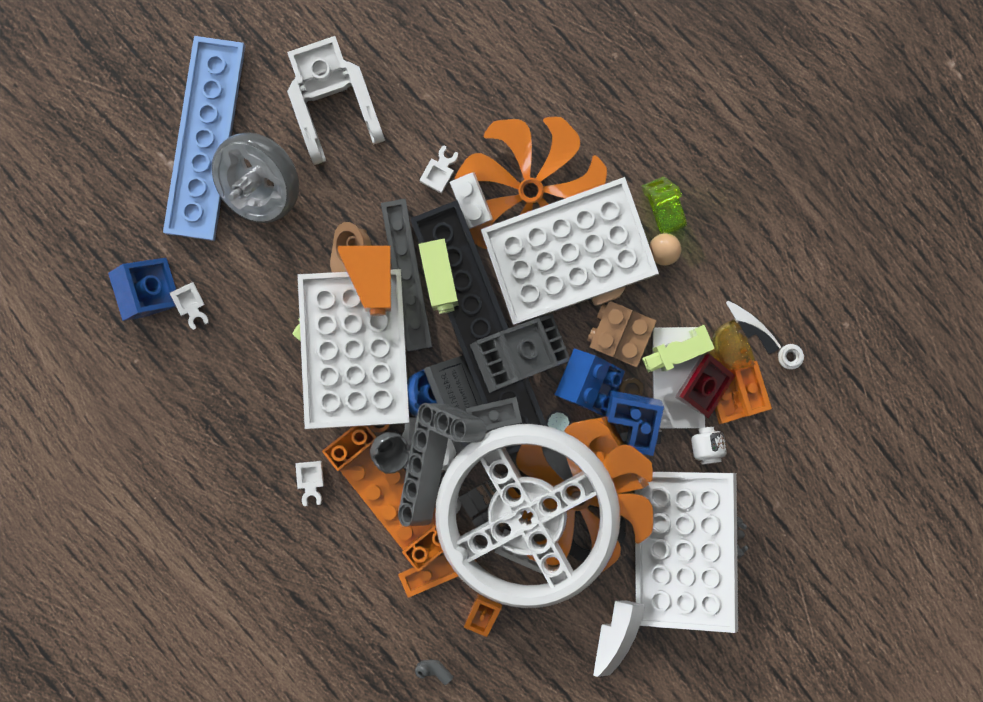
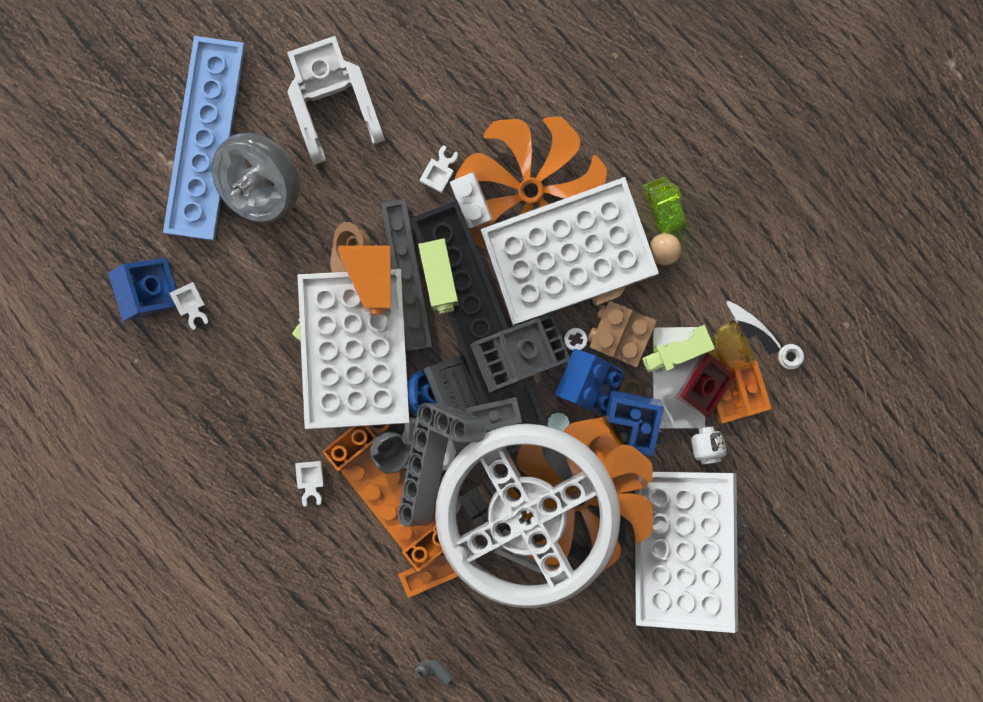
(482, 615): orange slope -> none
(573, 332): none -> white bush
(618, 636): white slope -> none

